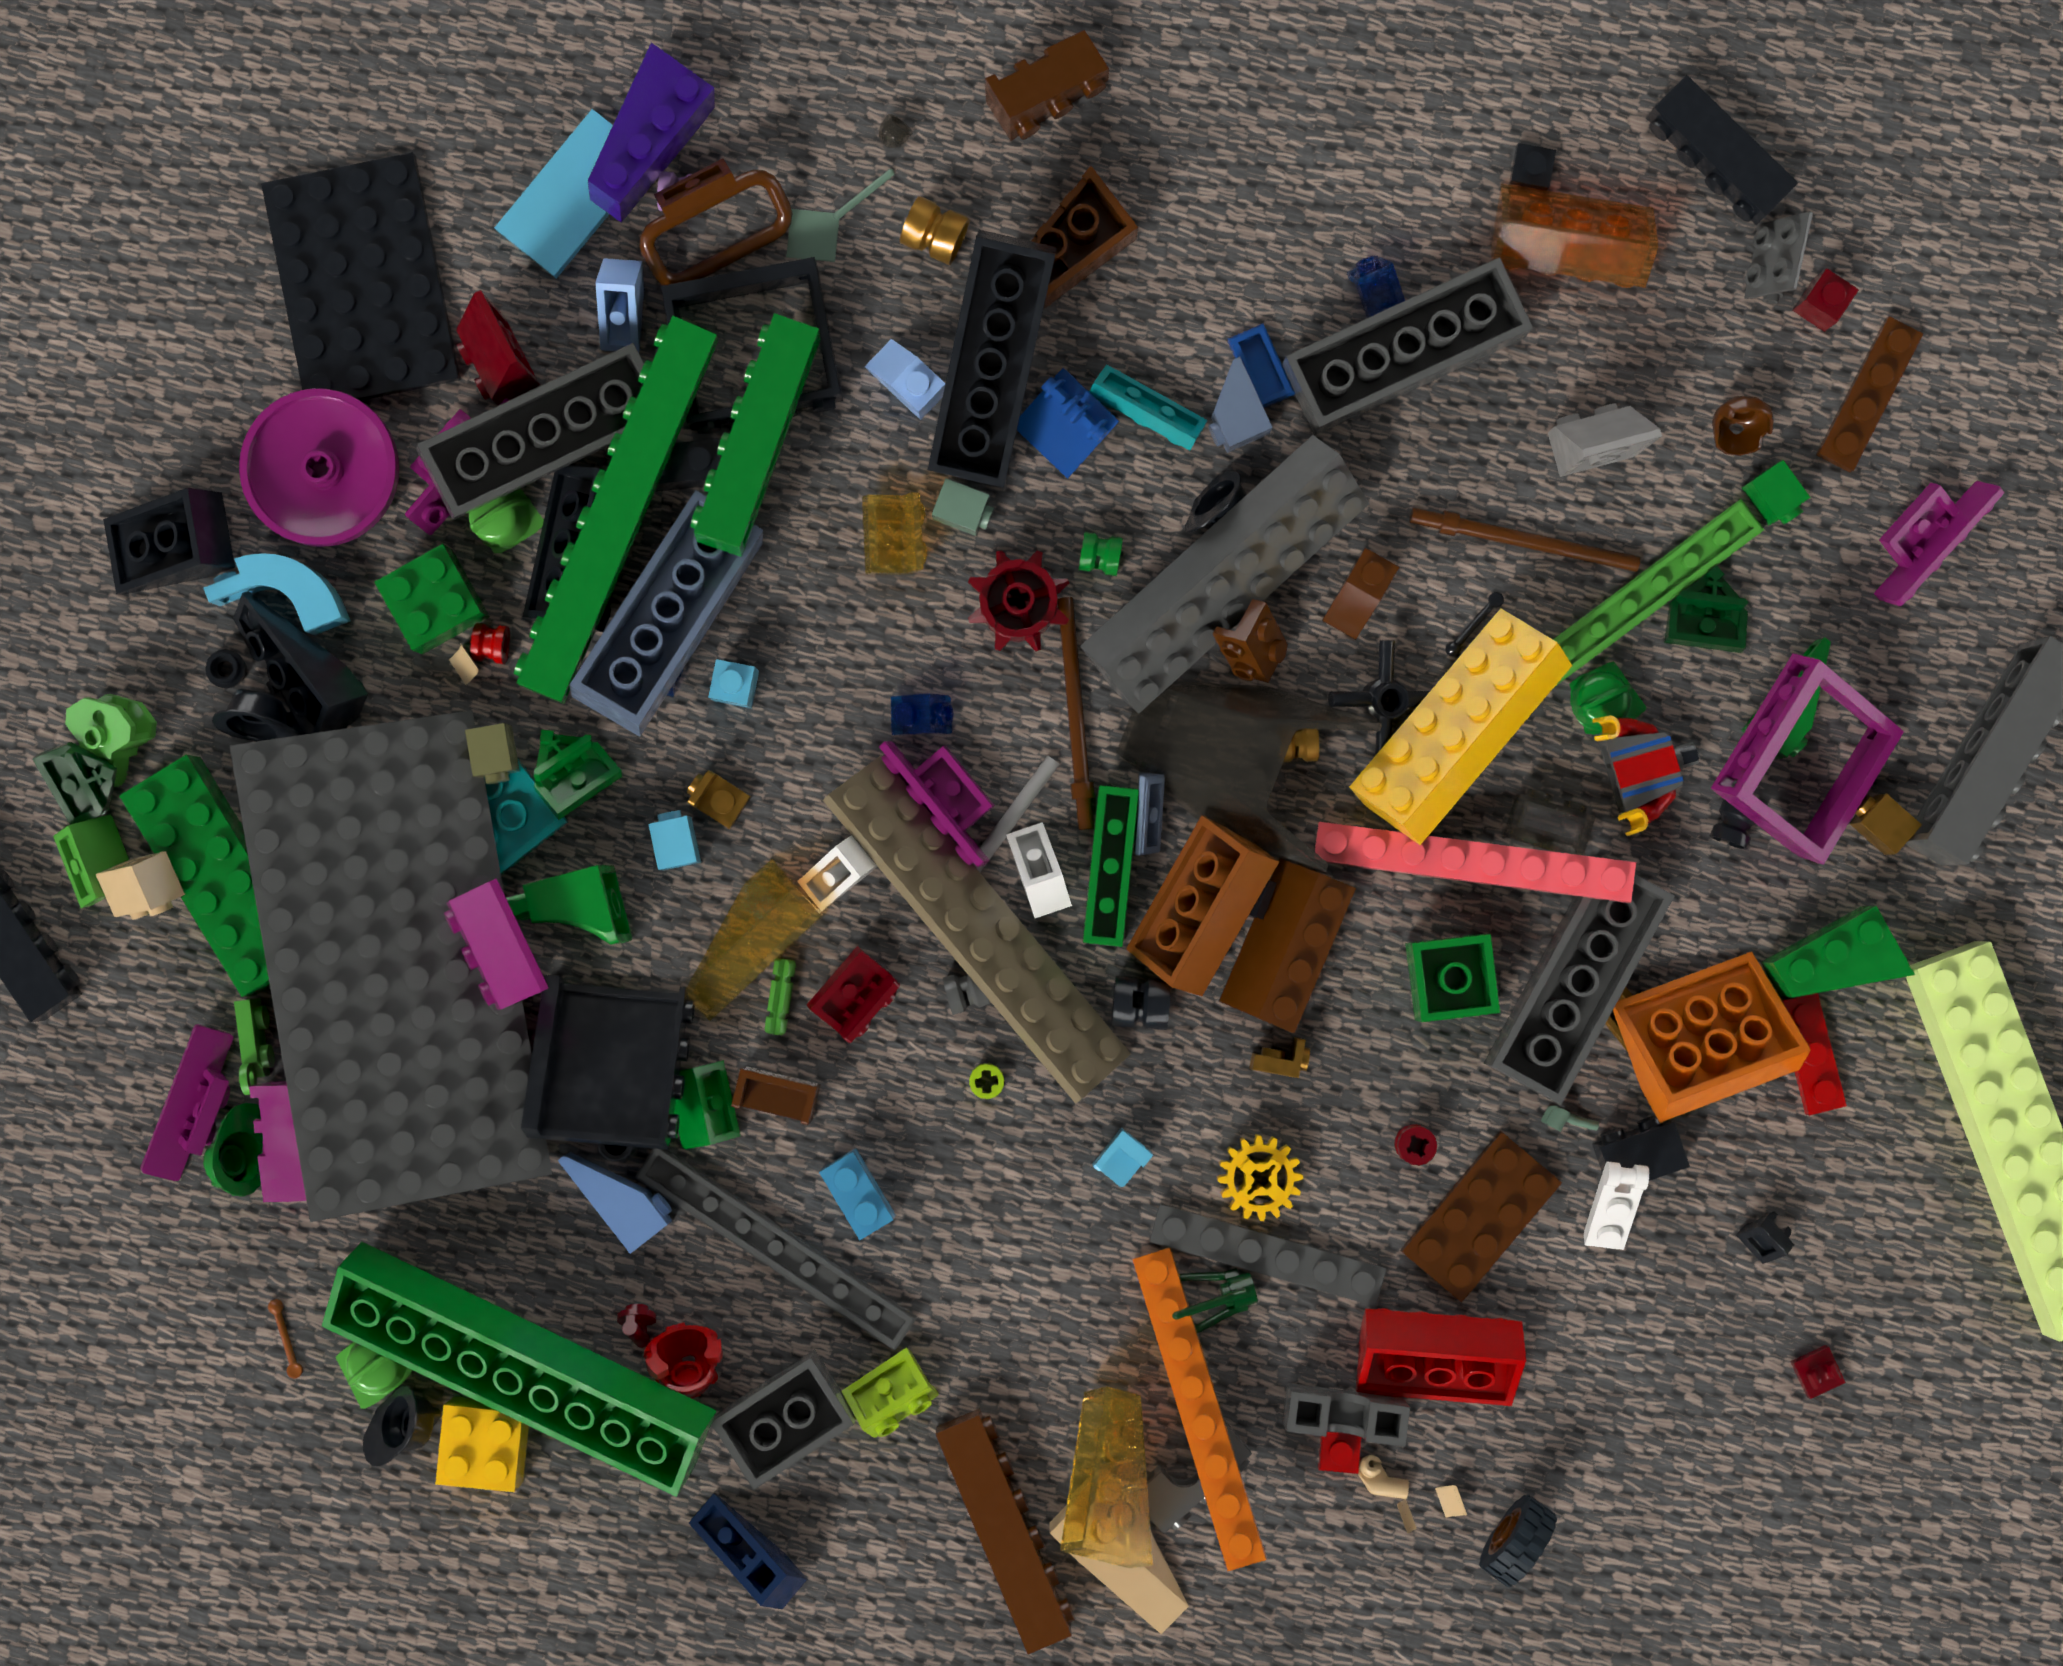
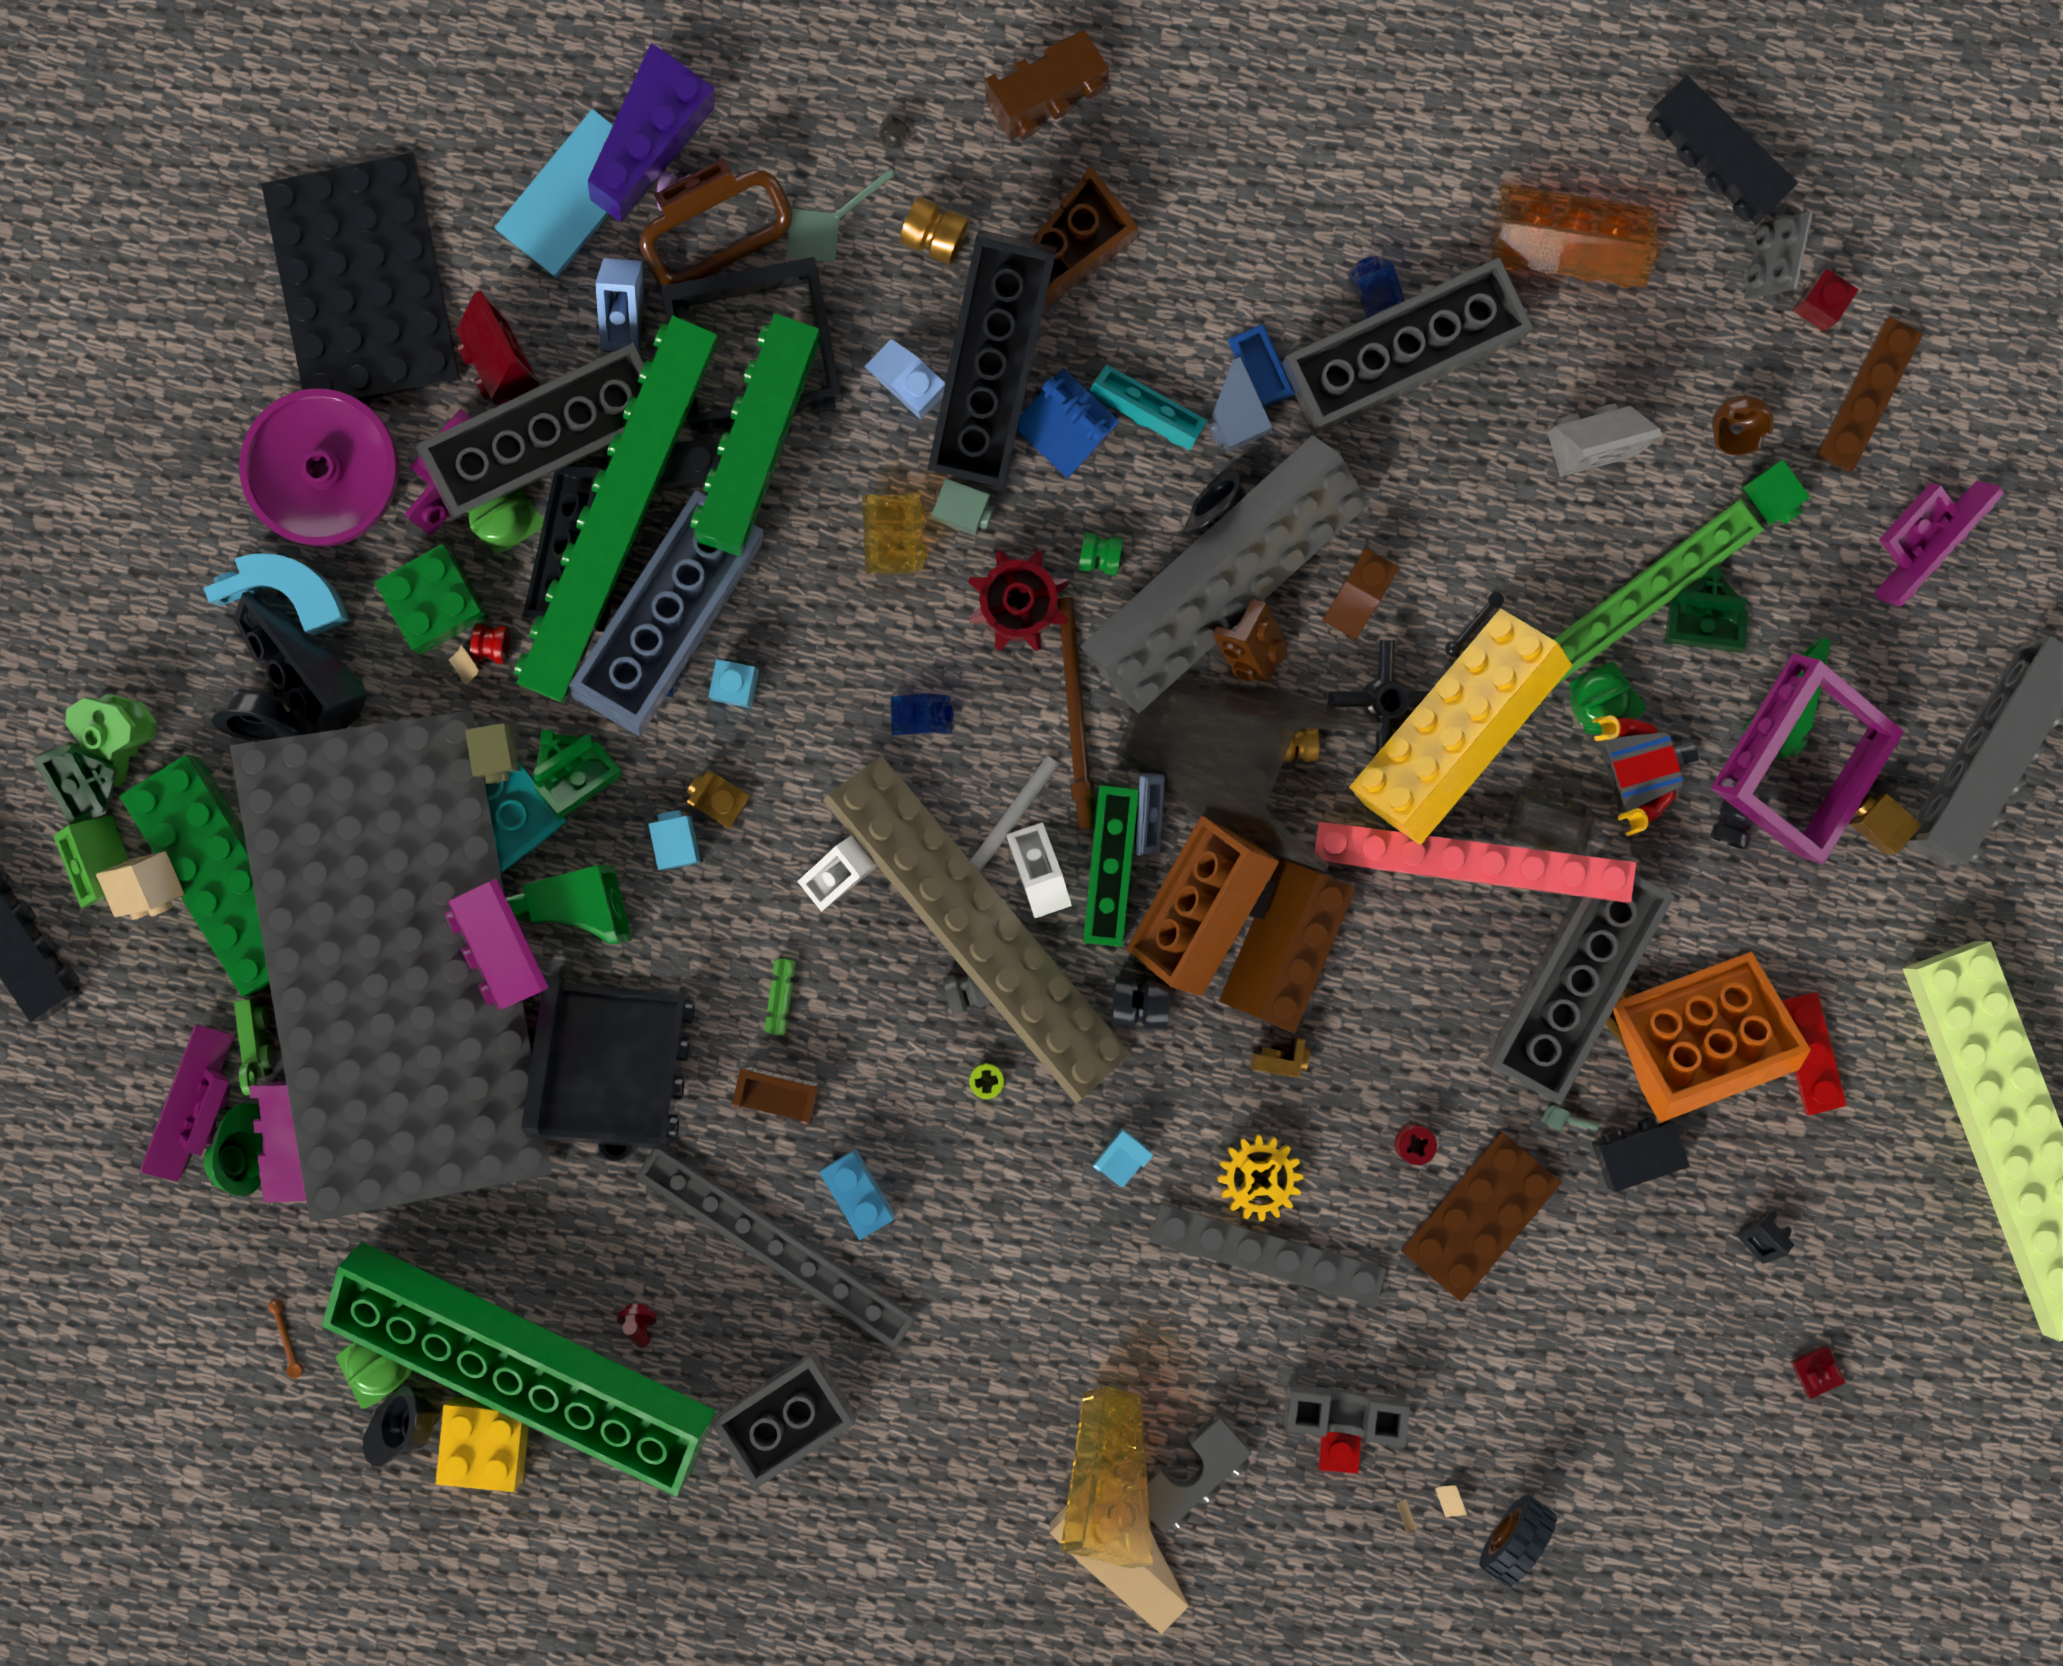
(169, 541): black slope -> none
(214, 664): black plate -> none
(623, 1205): medium blue slope -> none
(665, 1353): red helmet -> none
(706, 1107): green panel -> none
(748, 1554): dark blue slope -> none
(757, 930): clear yellow wedge -> none
(854, 995): dark red bracket -> none
(889, 1394): lime bracket -> none
(947, 792): magenta bracket -> none
(1004, 1530): reddish brown brick -> none
(1200, 1411): orange plate -> none
(1236, 1295): dark green plant -> none
(1377, 1480): tan arm -> none
(1440, 1357): red slope -> none
(1451, 523): reddish brown bar -> none
(1452, 977): green brick -> none
(1532, 166): black plate -> none
(1615, 1205): white plate -> none
(1839, 956): green wedge -> none

